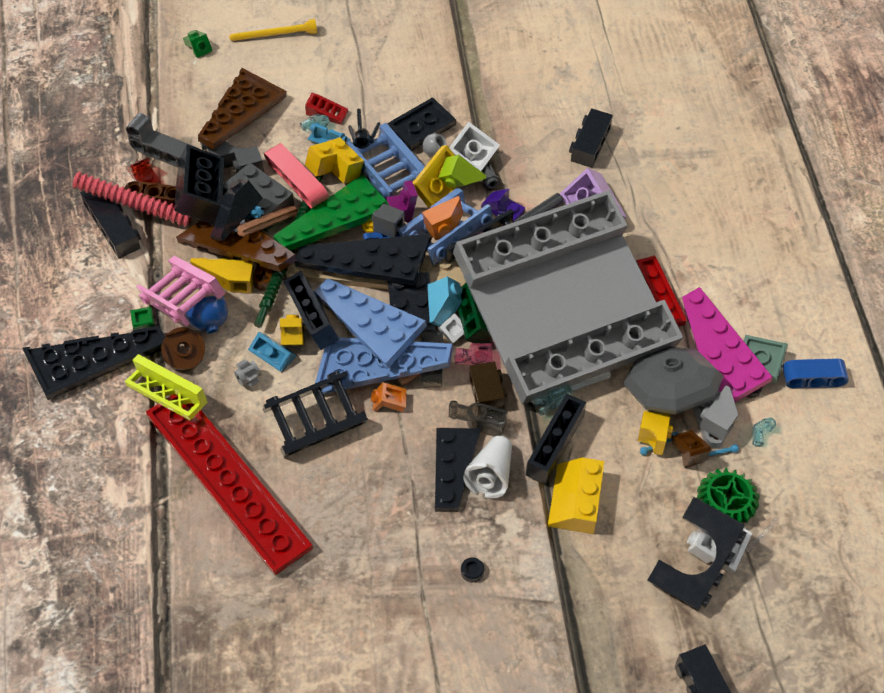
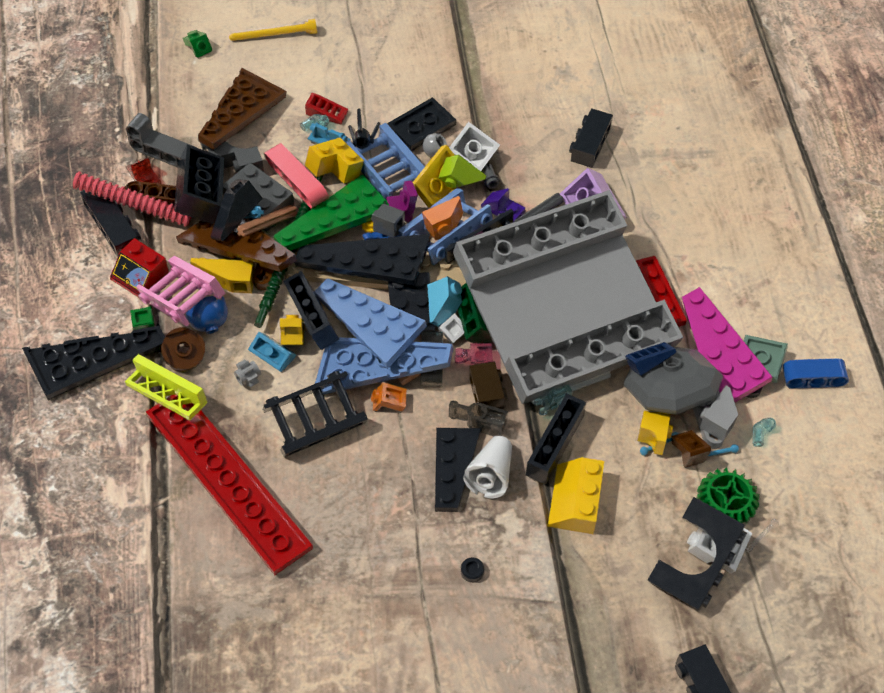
(138, 266): none -> slope
(648, 358): none -> dark blue slope

